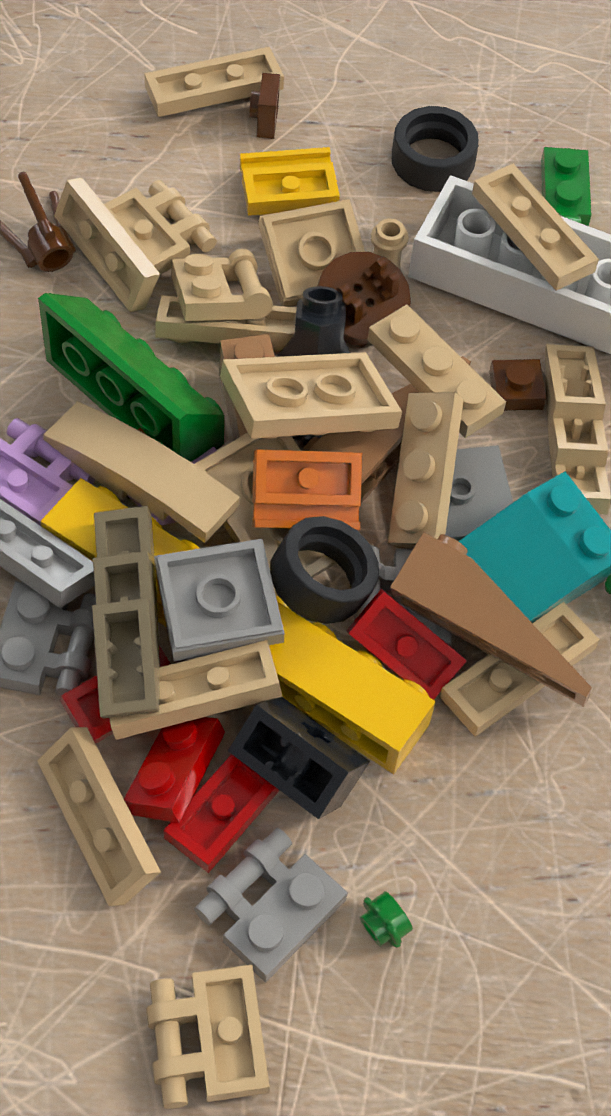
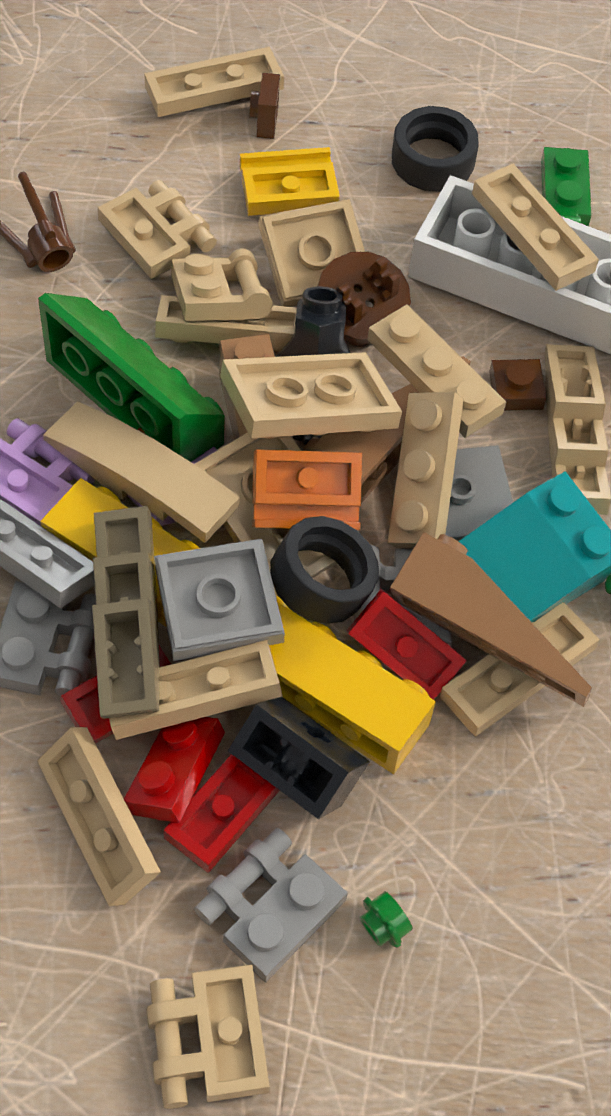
(106, 244): tan plate -> none
(389, 240): tan pin -> none

